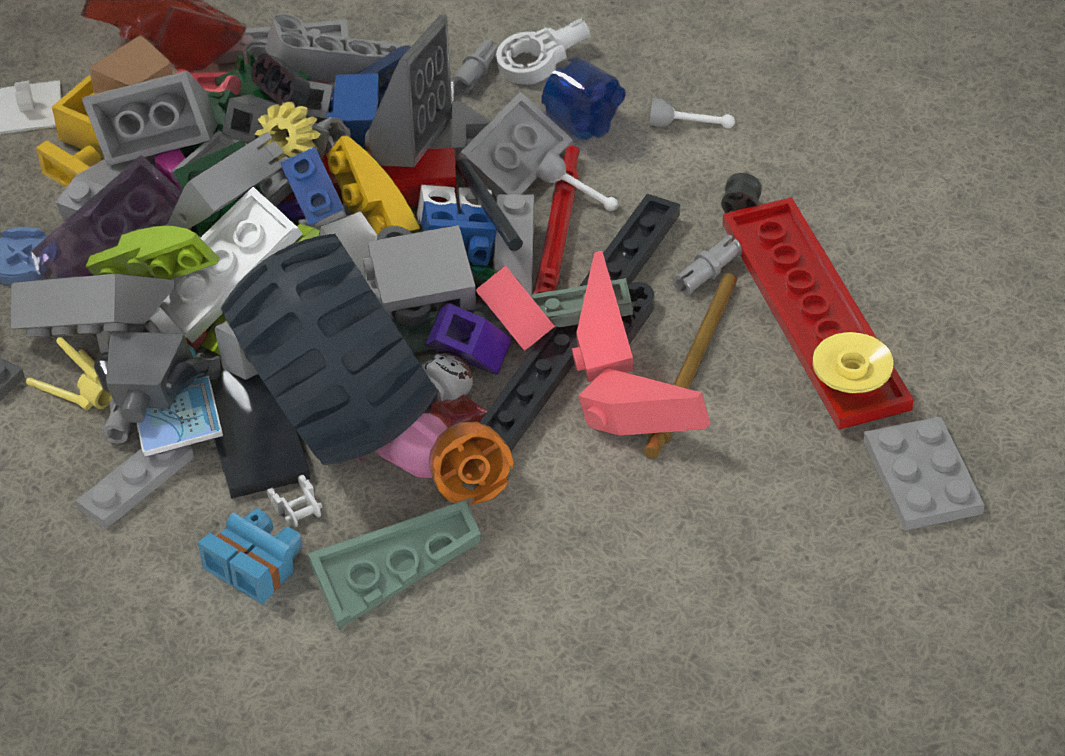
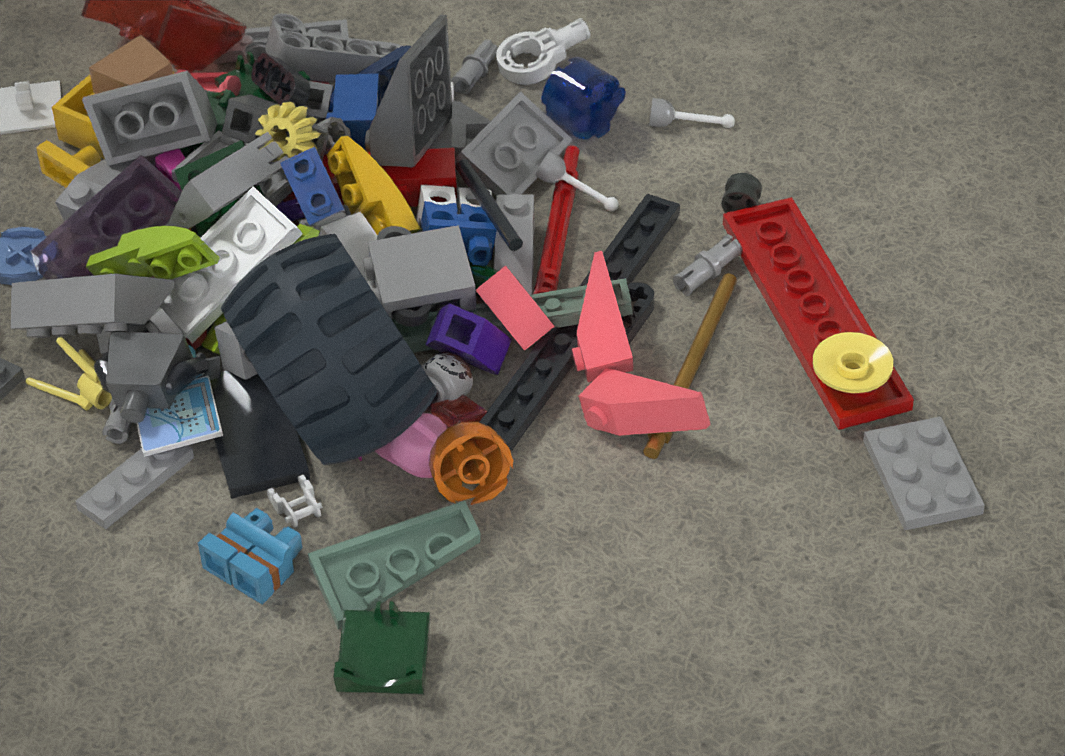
(383, 651): none -> dark green piece

